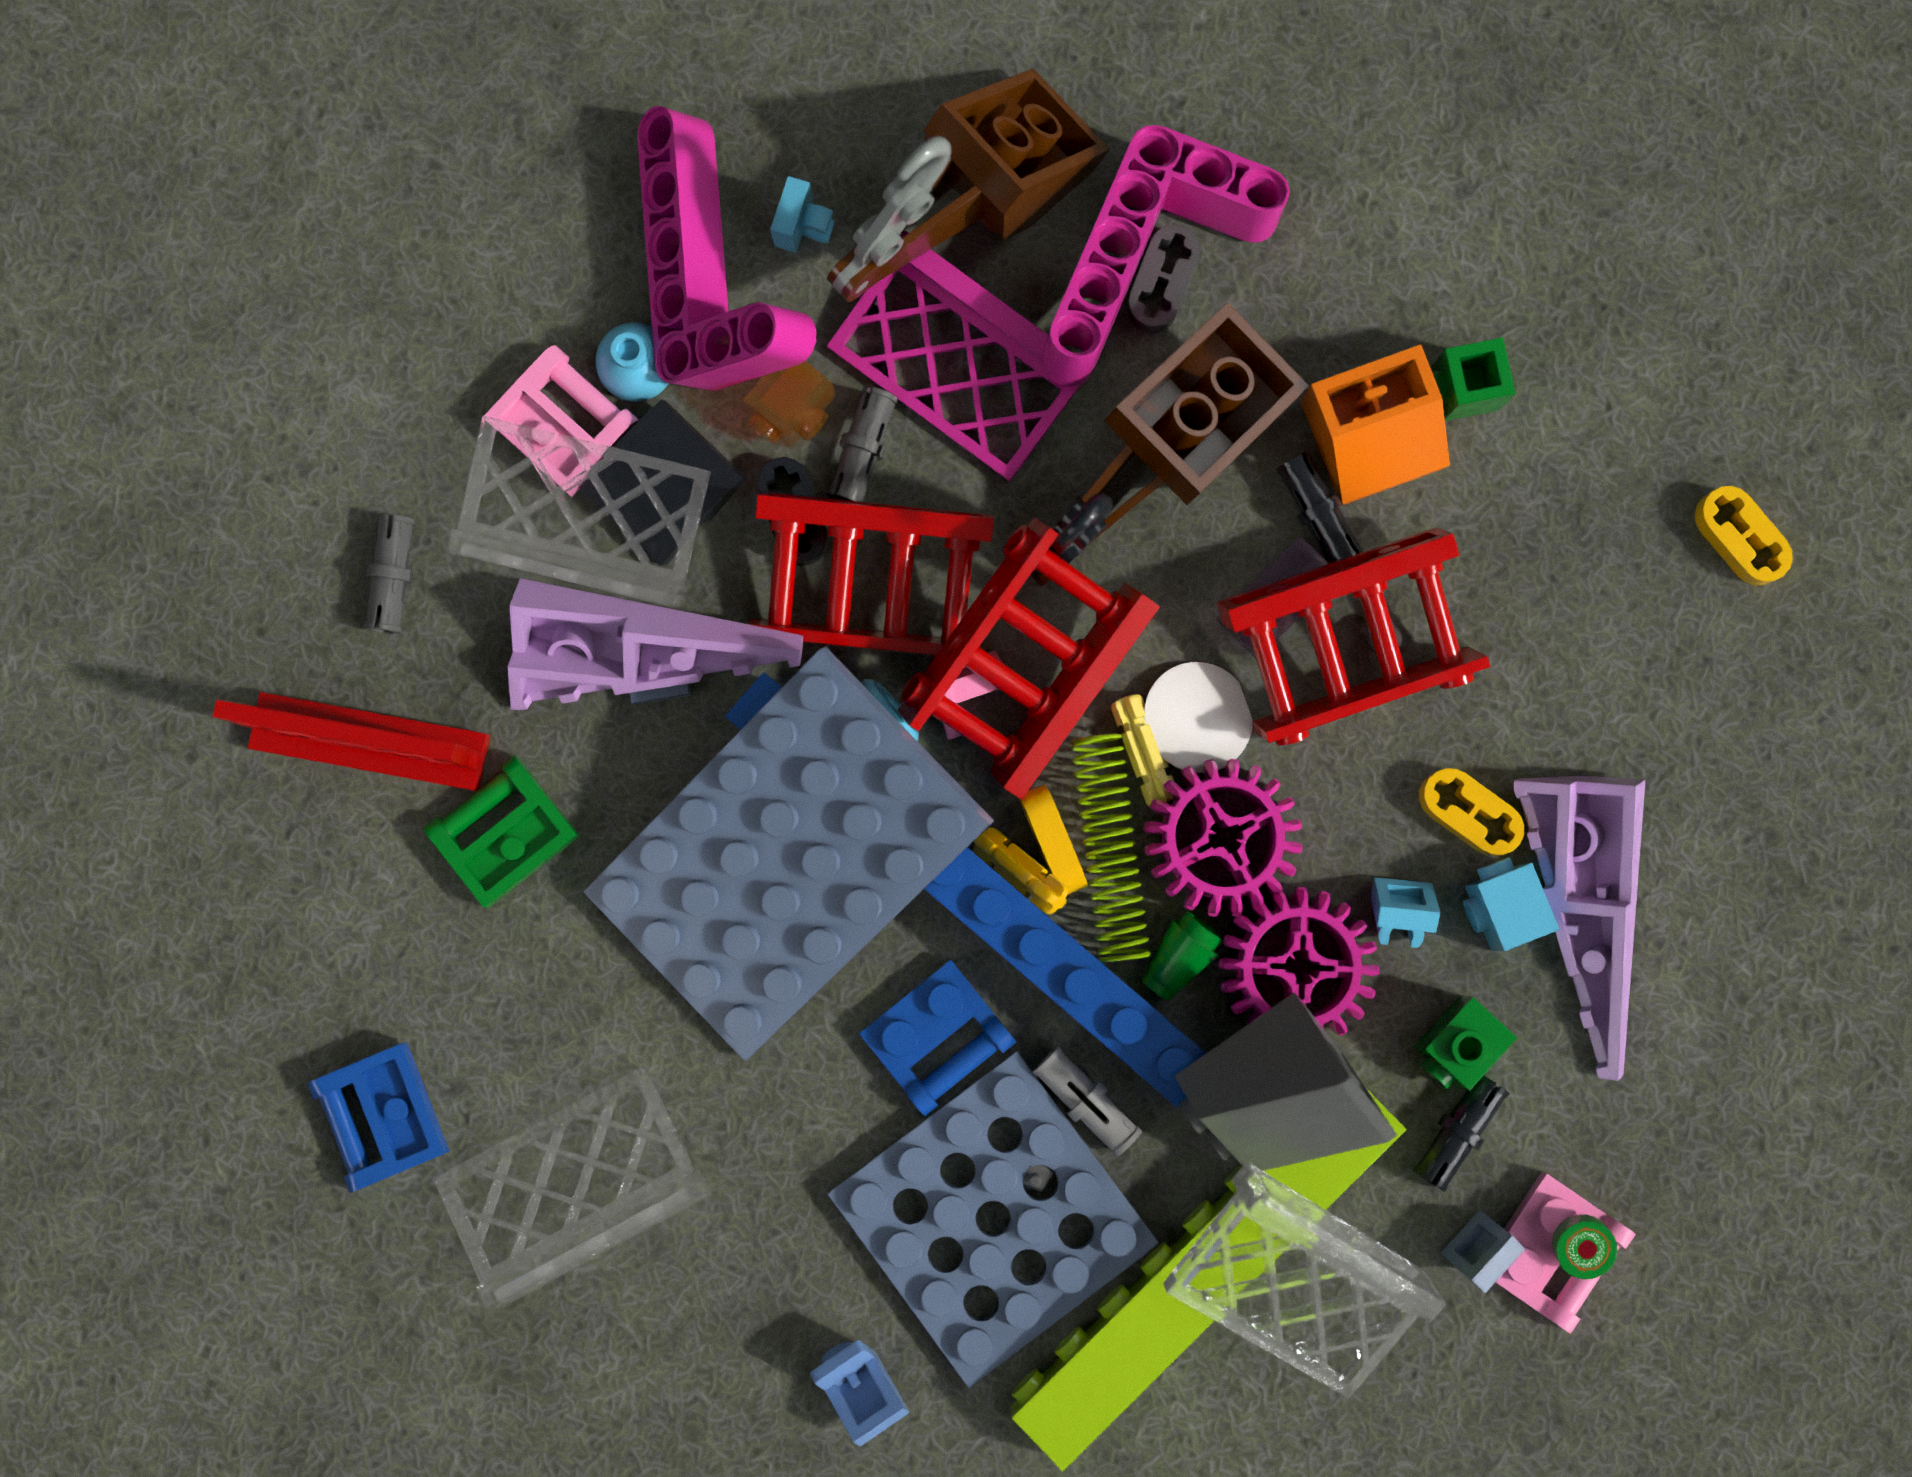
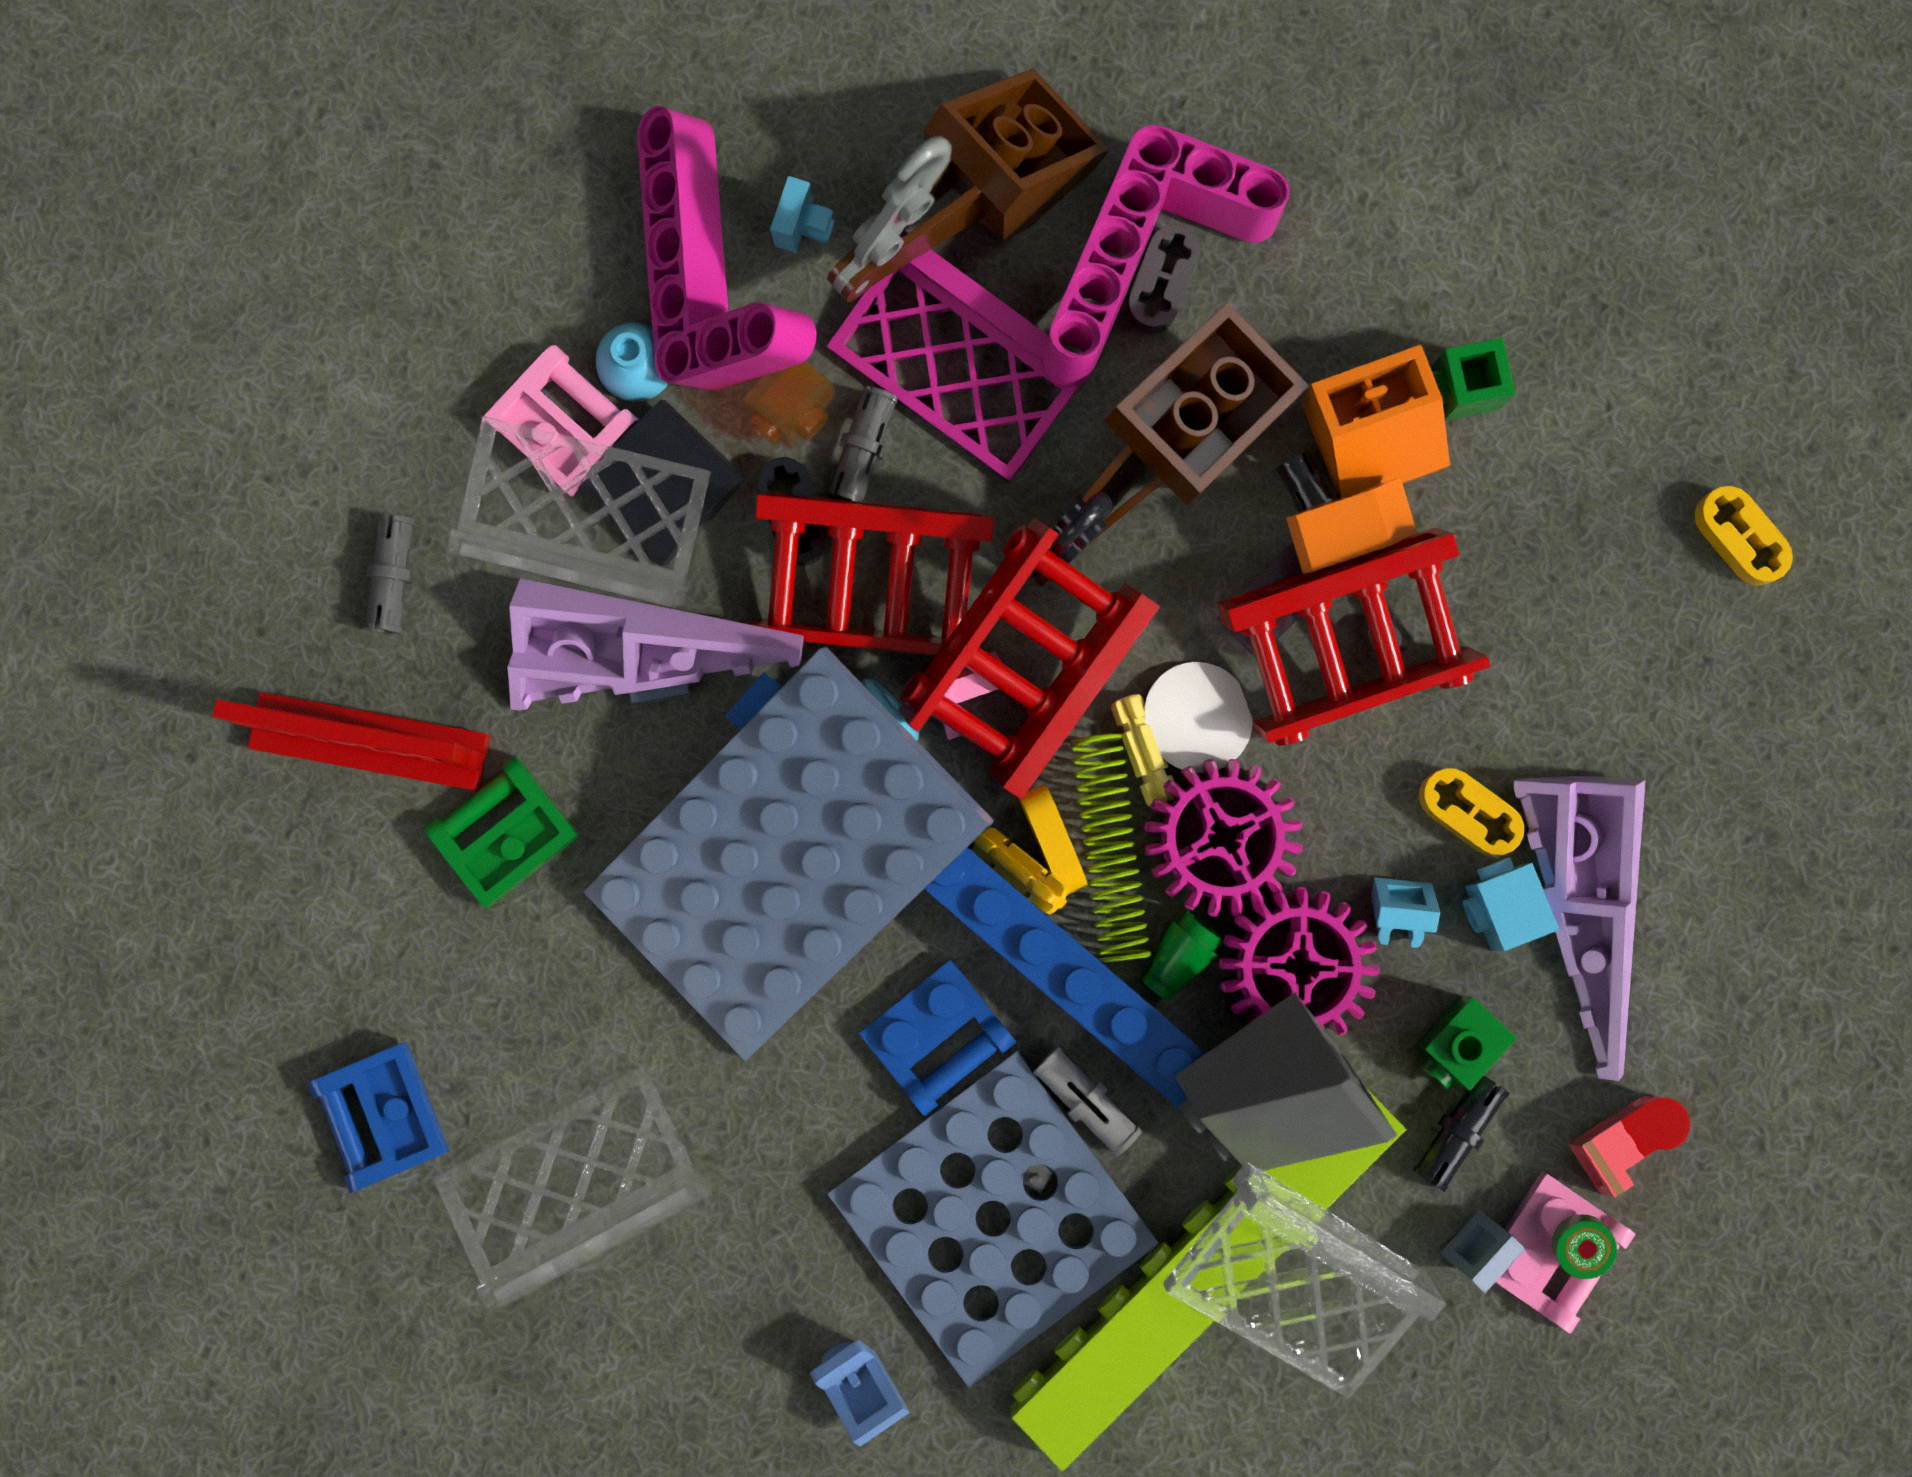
(1351, 525): none -> orange slope
(1627, 1139): none -> leg

